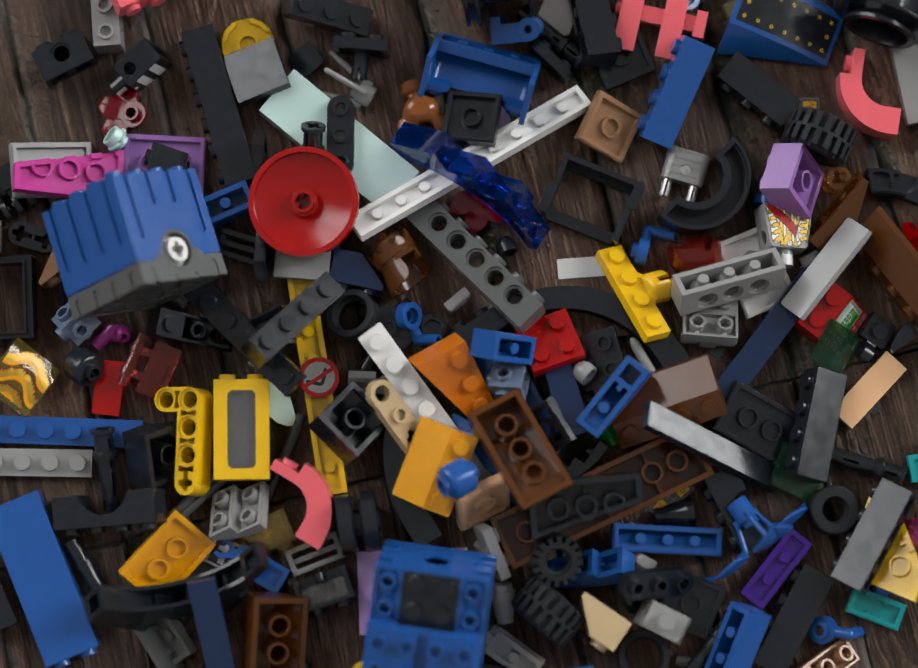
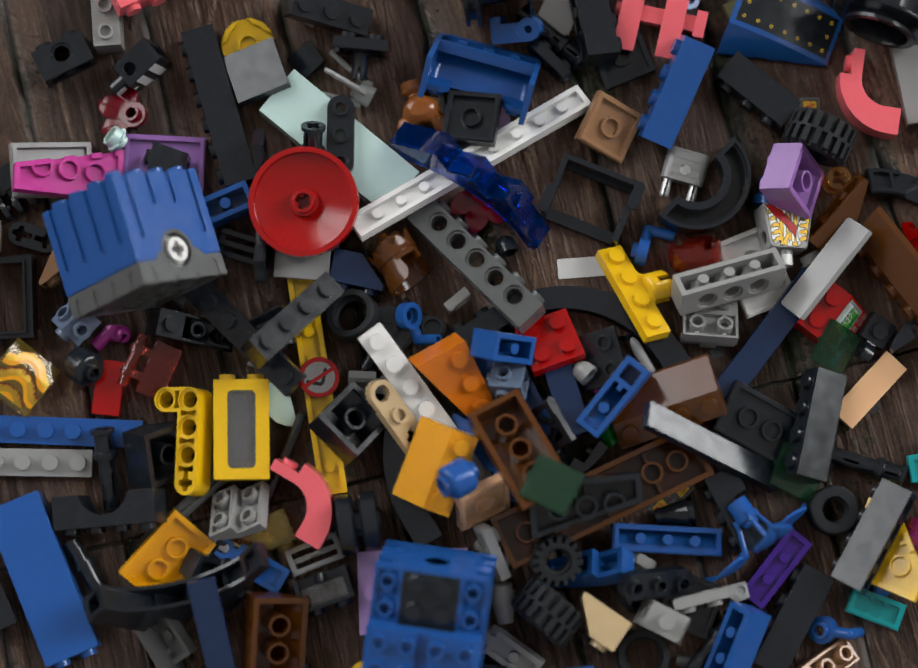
(198, 563): none -> black slope
(551, 485): none -> clear green piece
(712, 597): none -> light grey hinge

